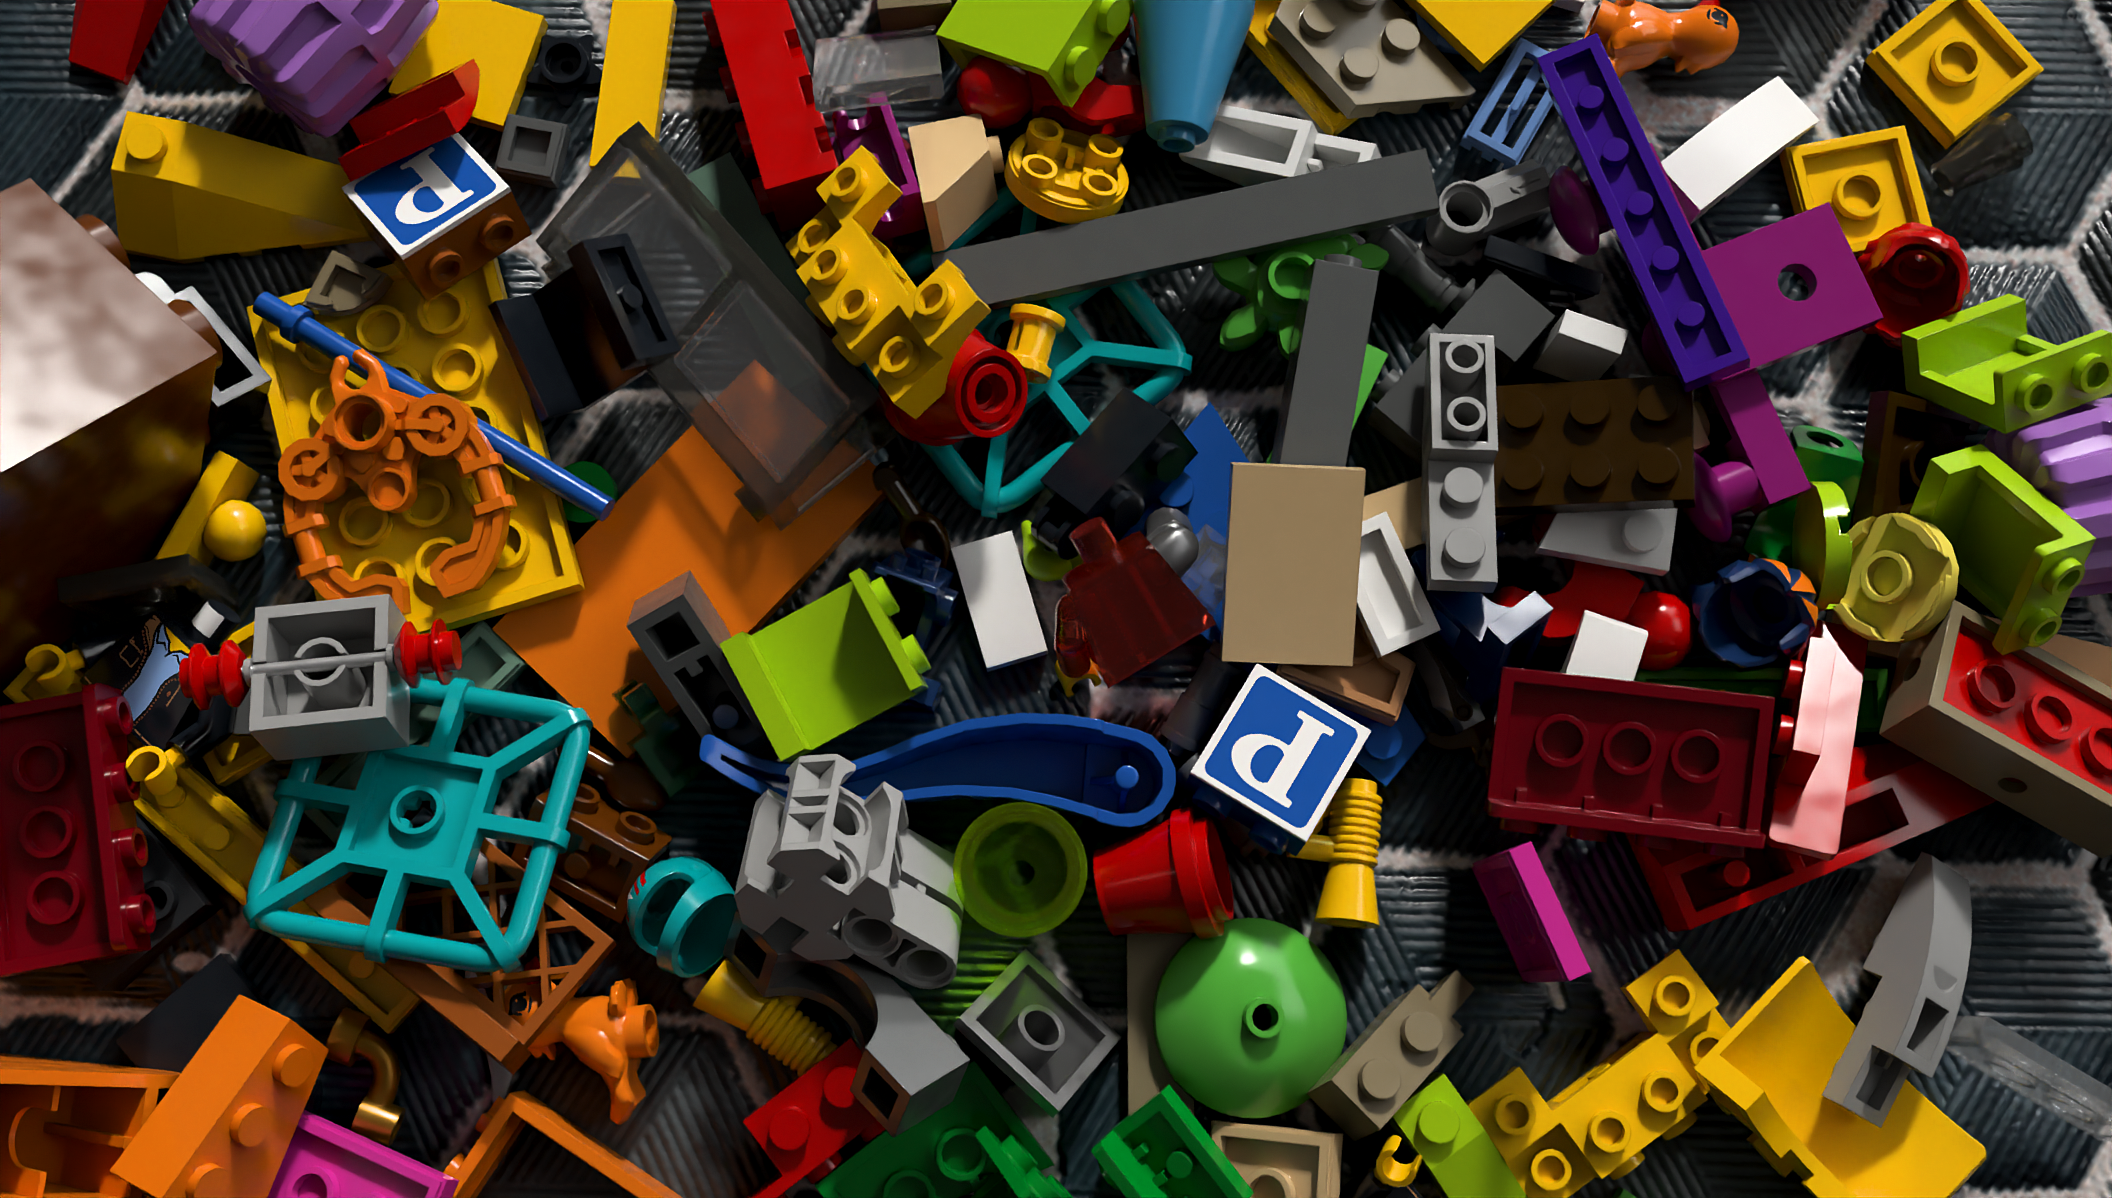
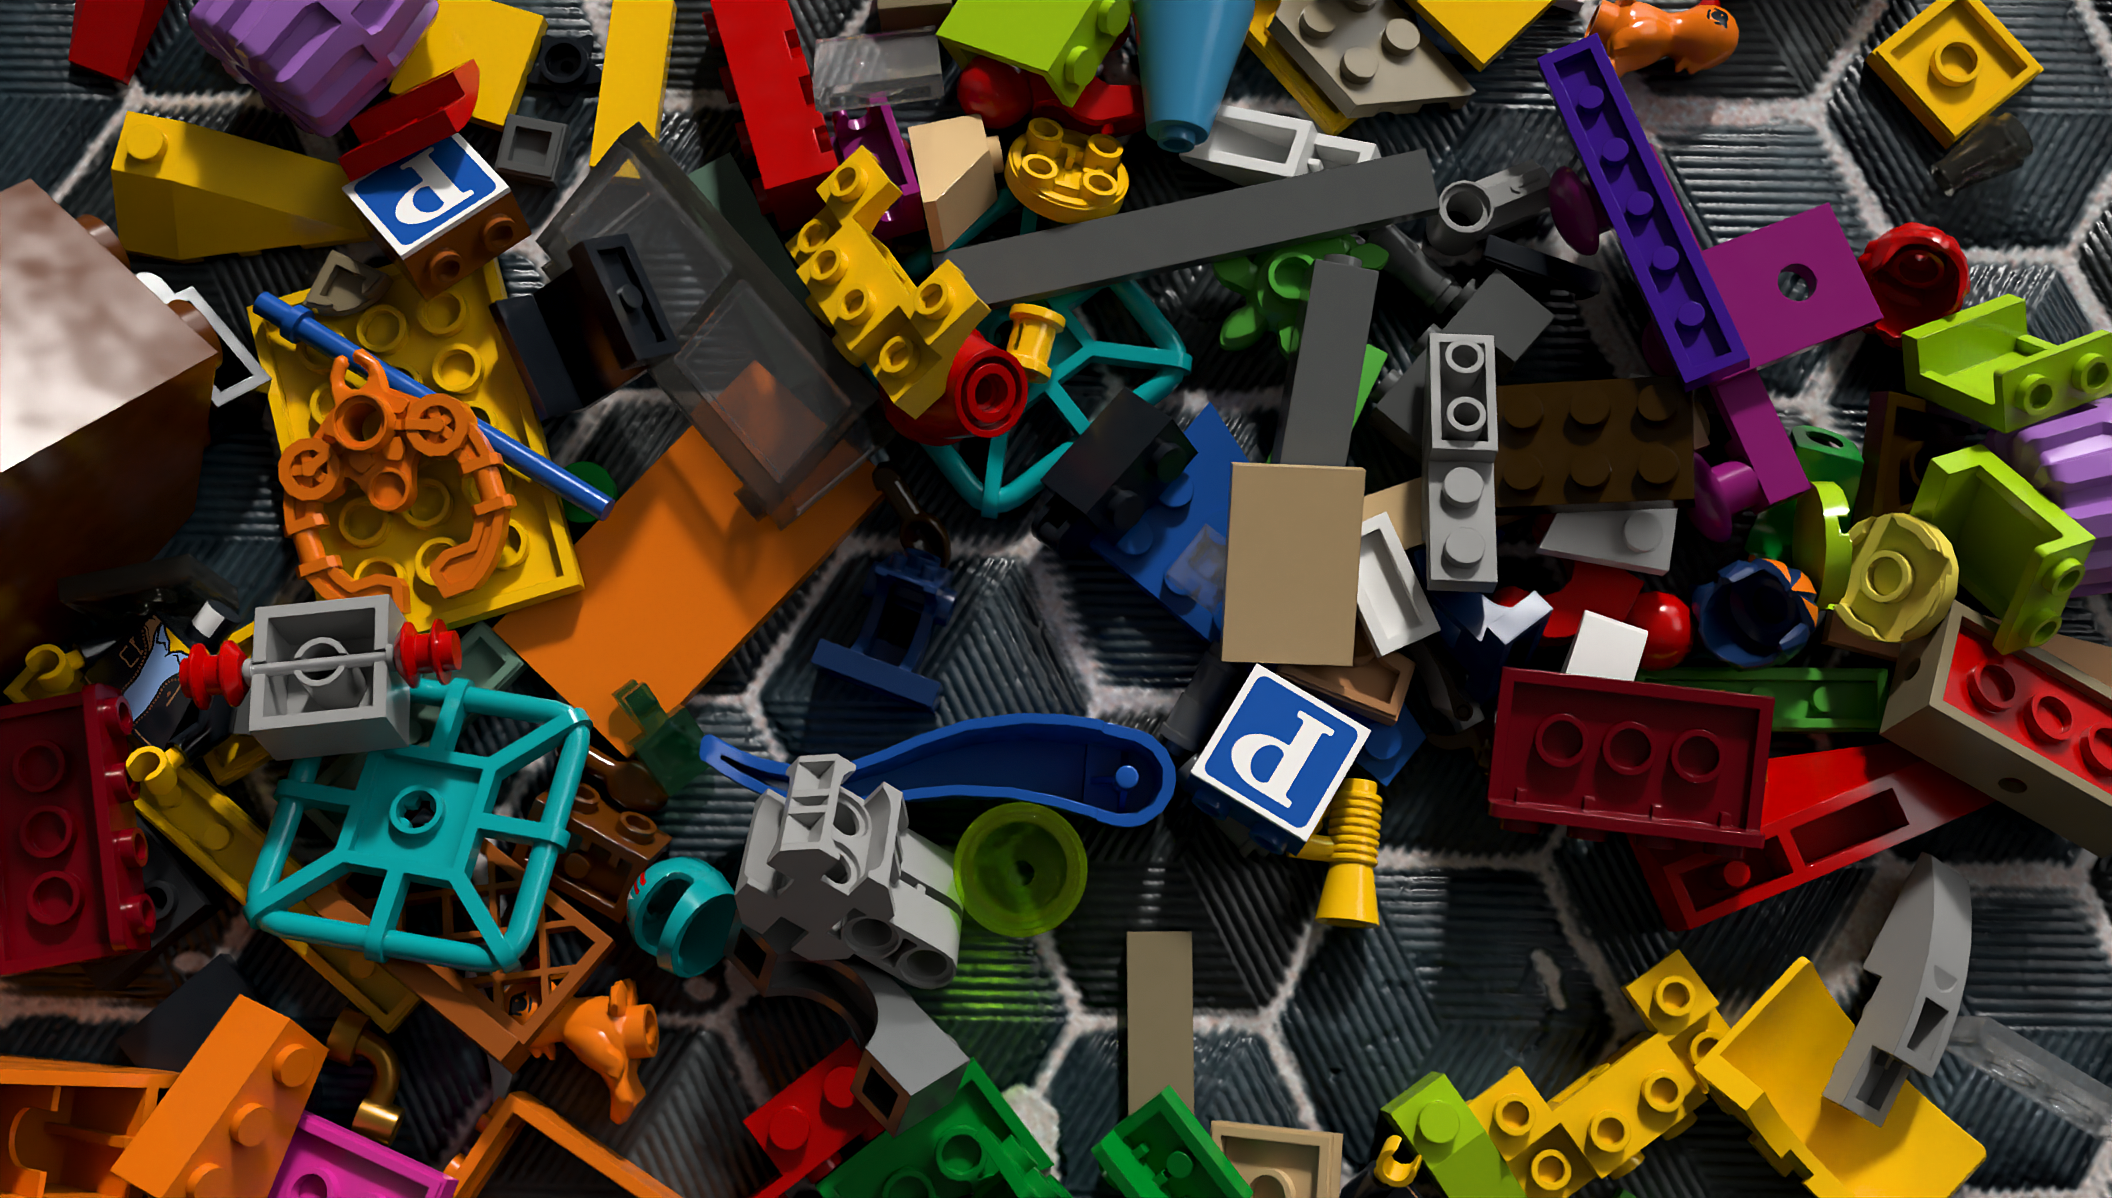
(218, 517): yellow tile -> none
(682, 641): dark grey slope -> none
(766, 1020): yellow piece -> none
(827, 666): lime panel -> none
(999, 601): white tile -> none
(1037, 1032): flat silver slope -> none
(1040, 562): lime animal -> none
(1126, 600): clear red torso -> none
(1166, 879): red piece -> none
(1208, 1026): bright green dish -> none
(1392, 1057): dark tan hinge -> none
(1492, 146): medium blue tile -> none
(1530, 916): dark pink tile -> none
(1579, 348): white tile -> none
(1736, 146): white slope -> none
(1816, 741): bracket -> none
(1865, 180): yellow tile -> none

